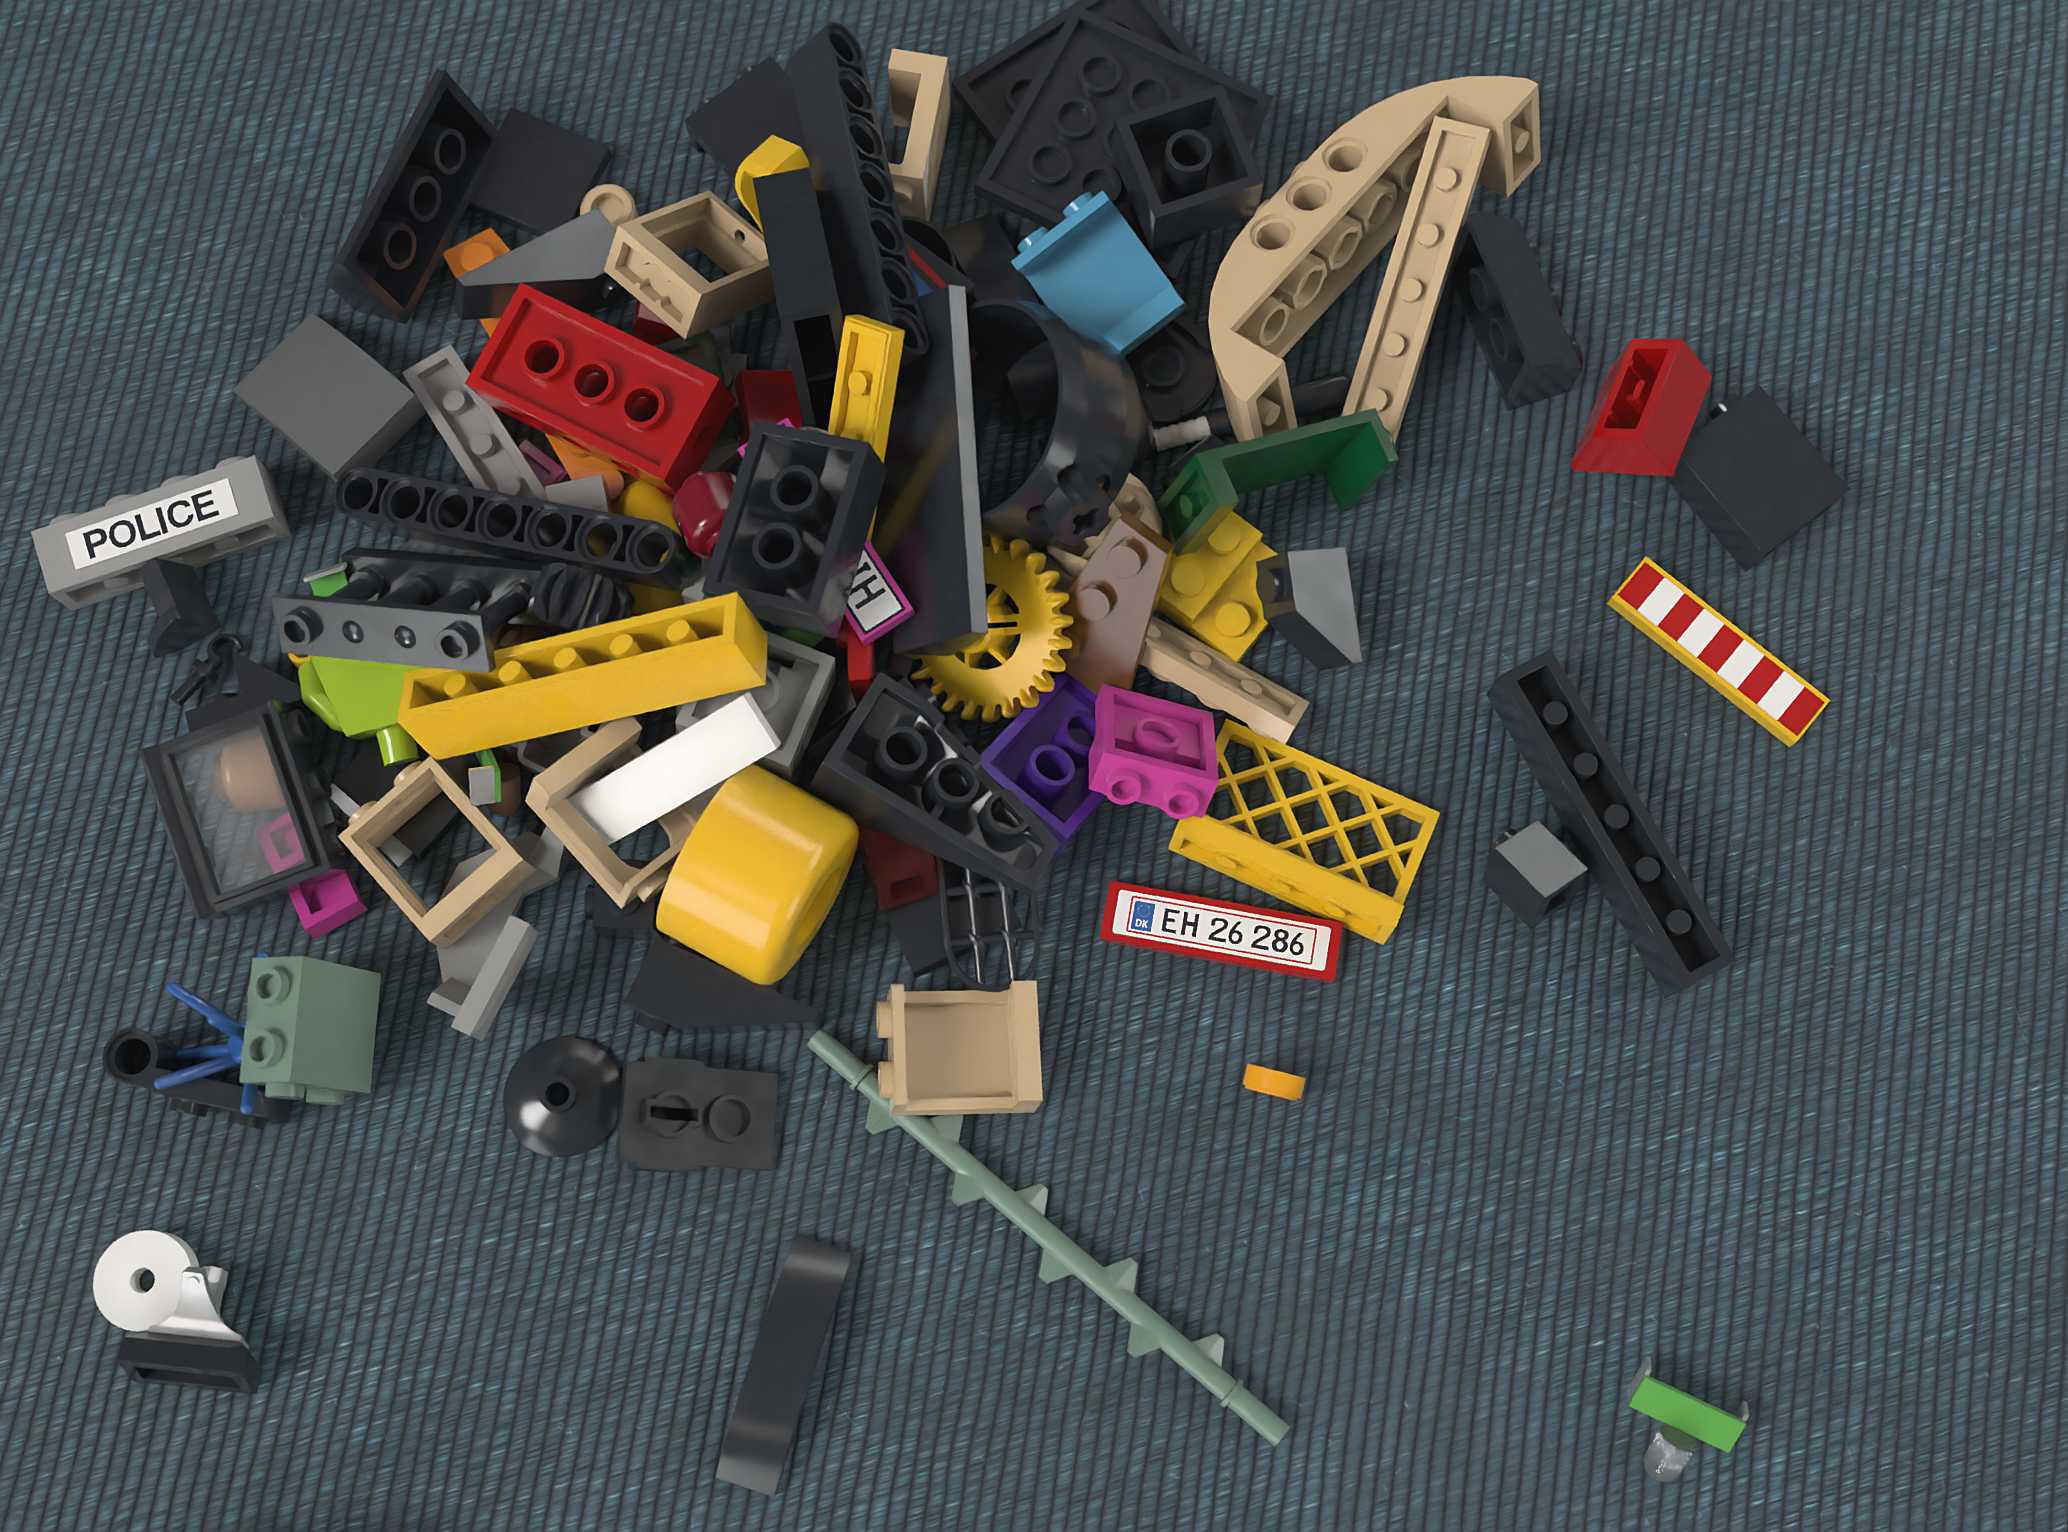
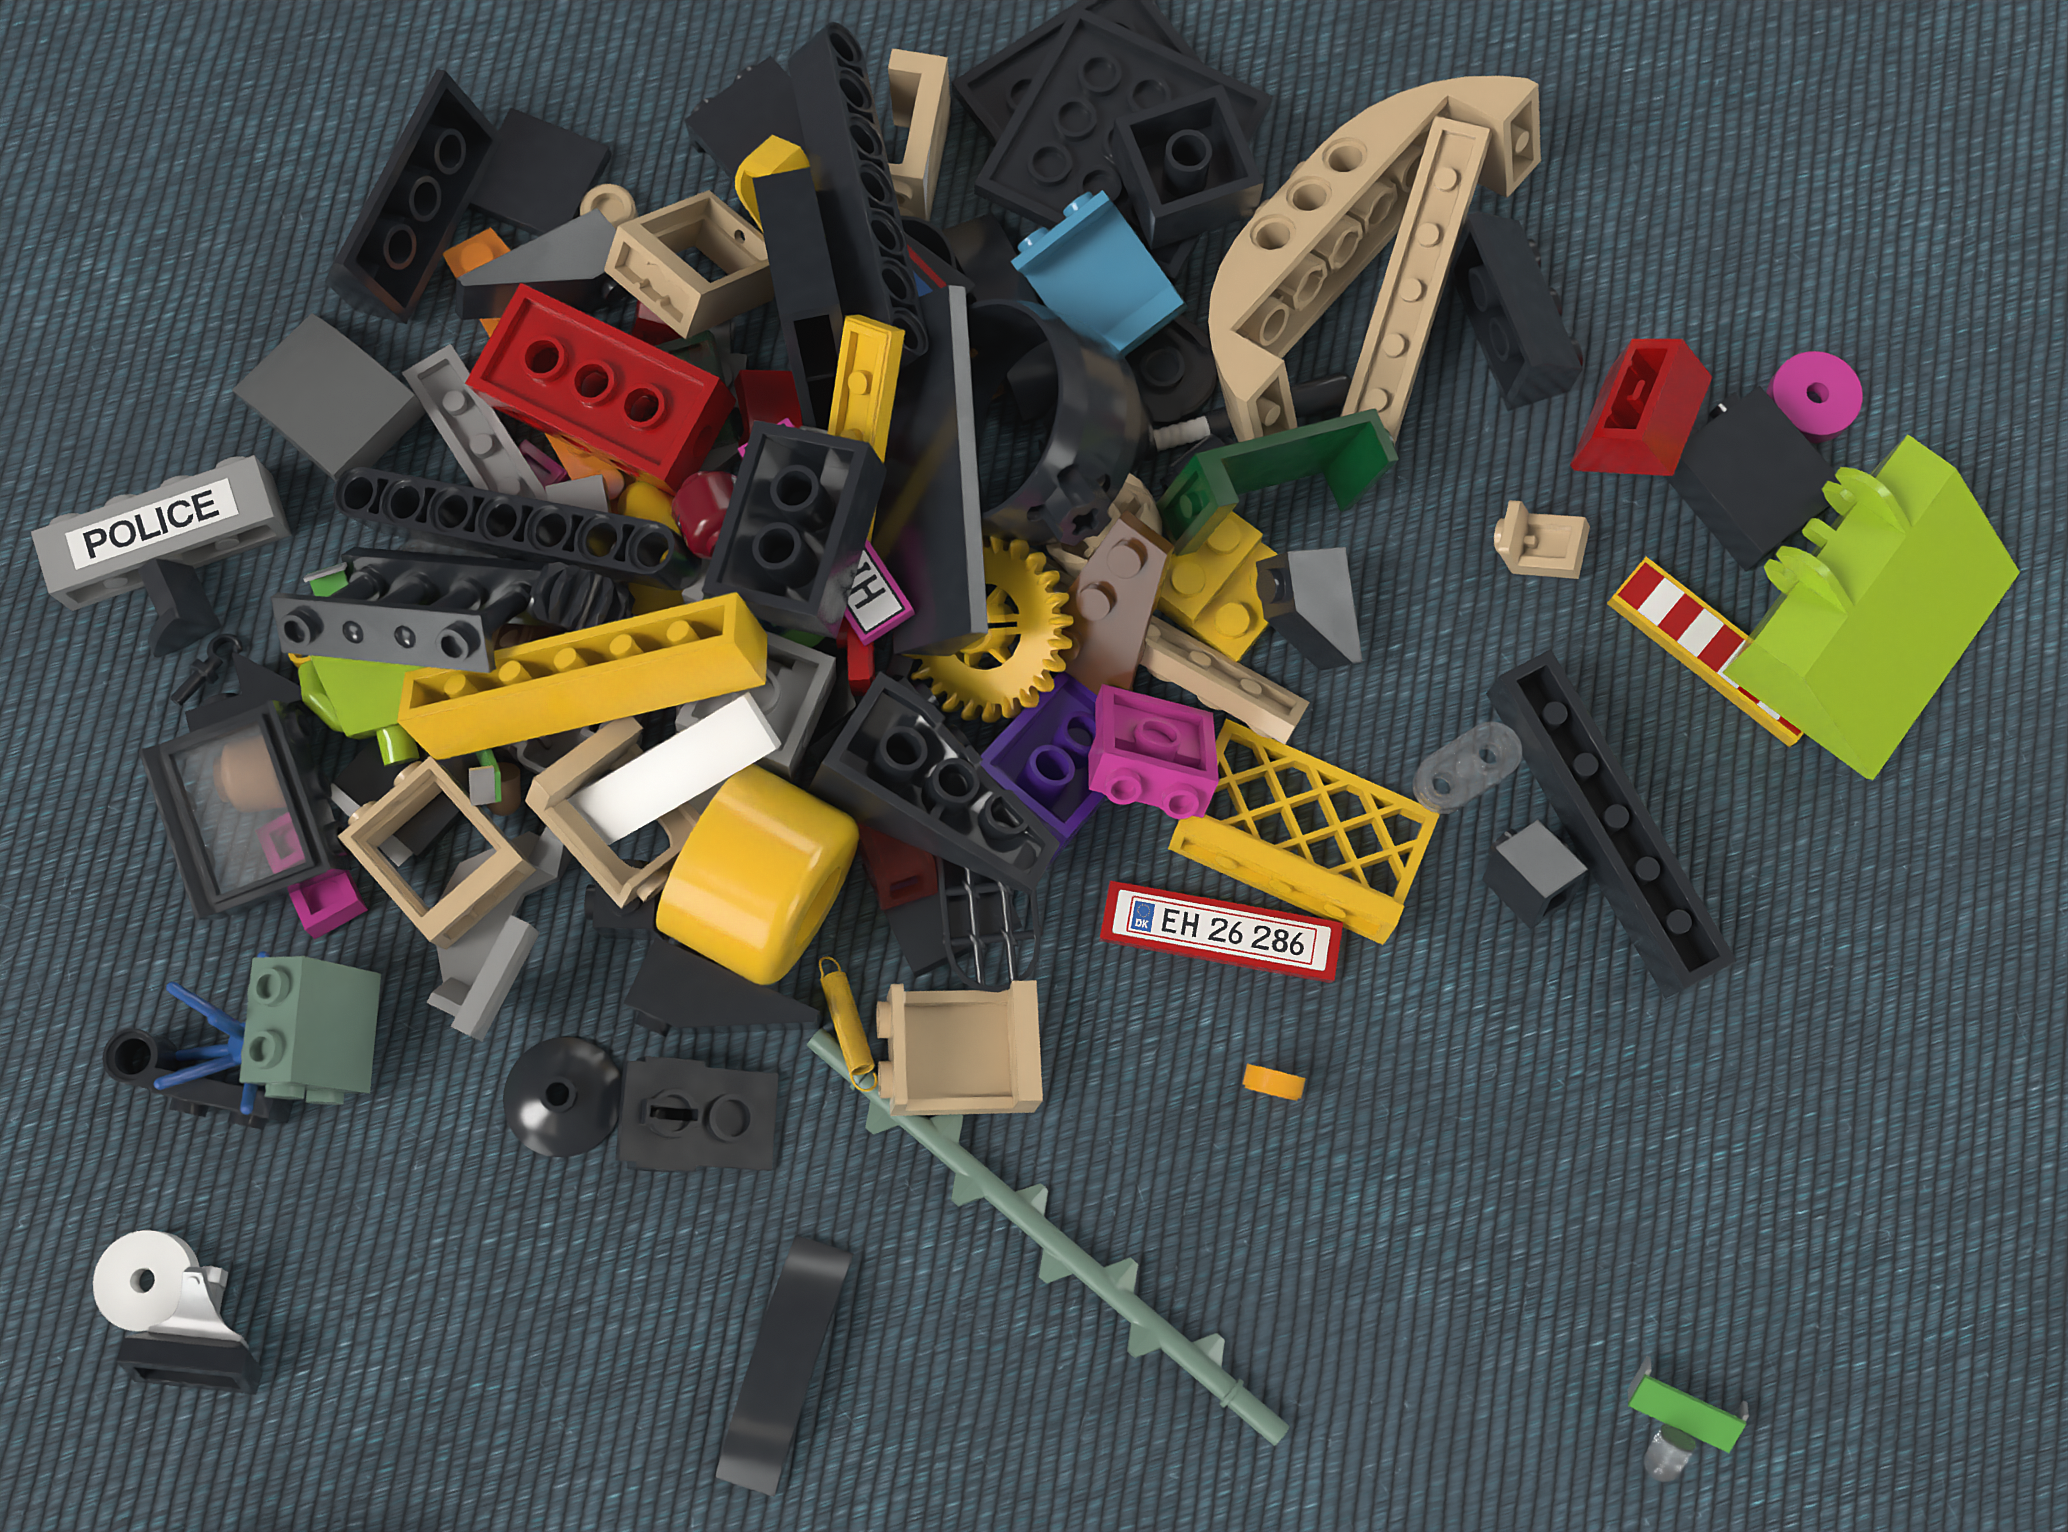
(847, 1023): none -> yellow piece
(1465, 770): none -> clear plate
(1541, 542): none -> tan bracket
(1827, 377): none -> dark pink piece
(1875, 606): none -> lime piece

